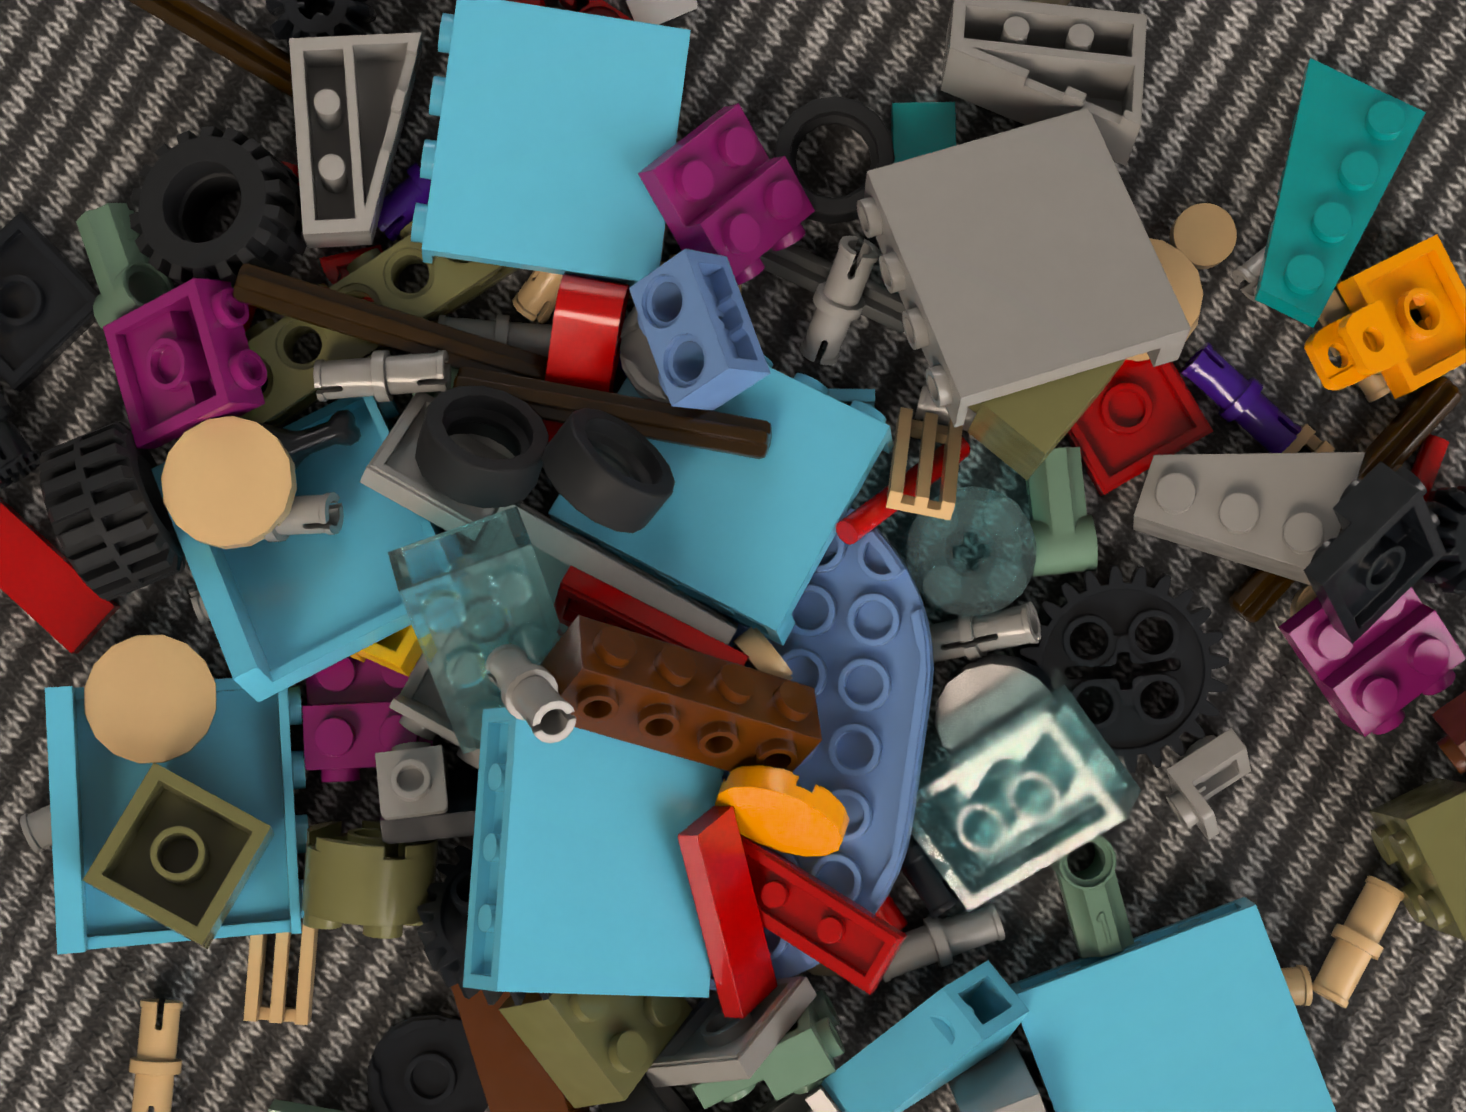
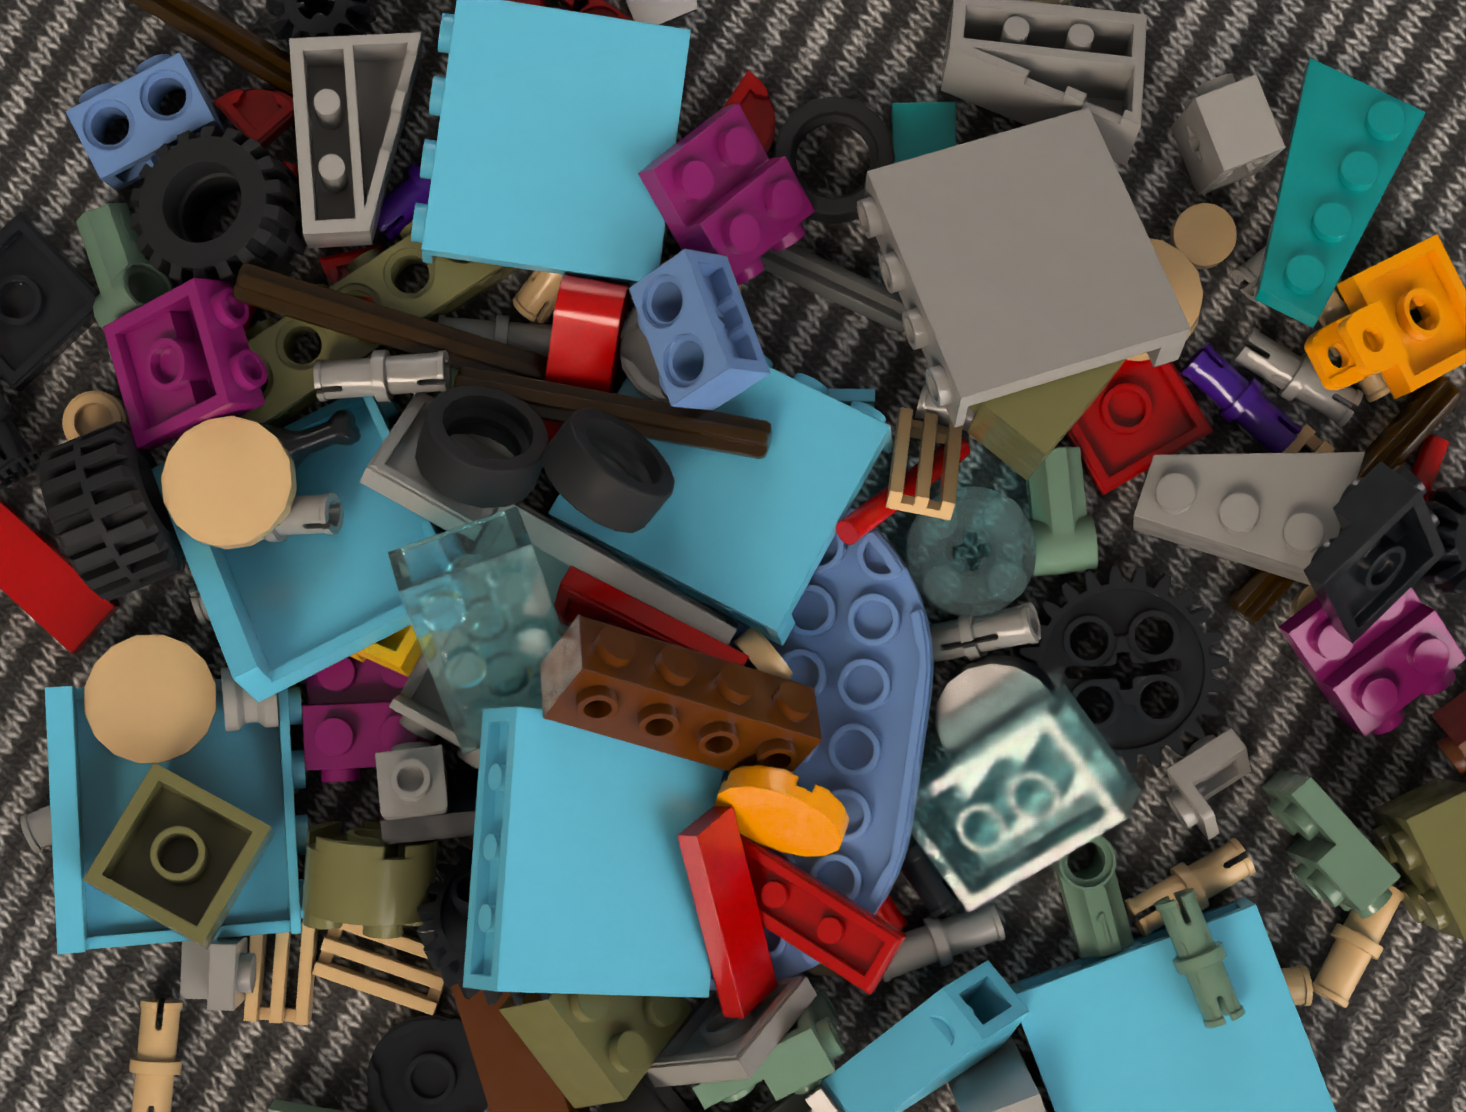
(92, 411): none -> tan tile
(140, 103): none -> medium blue brick
(218, 973): none -> light grey bracket
(242, 708): none -> light grey wheel
(258, 113): none -> red tile
(333, 946): none -> tan tile
(530, 693): light grey pin -> none
(757, 107): none -> red tile
(839, 300): light grey pin -> none
(1199, 958): none -> sand green pin
(1204, 875): none -> tan pin
(1226, 132): none -> light grey brick
(1295, 377): none -> light grey pin
(1332, 852): none -> sand green plate

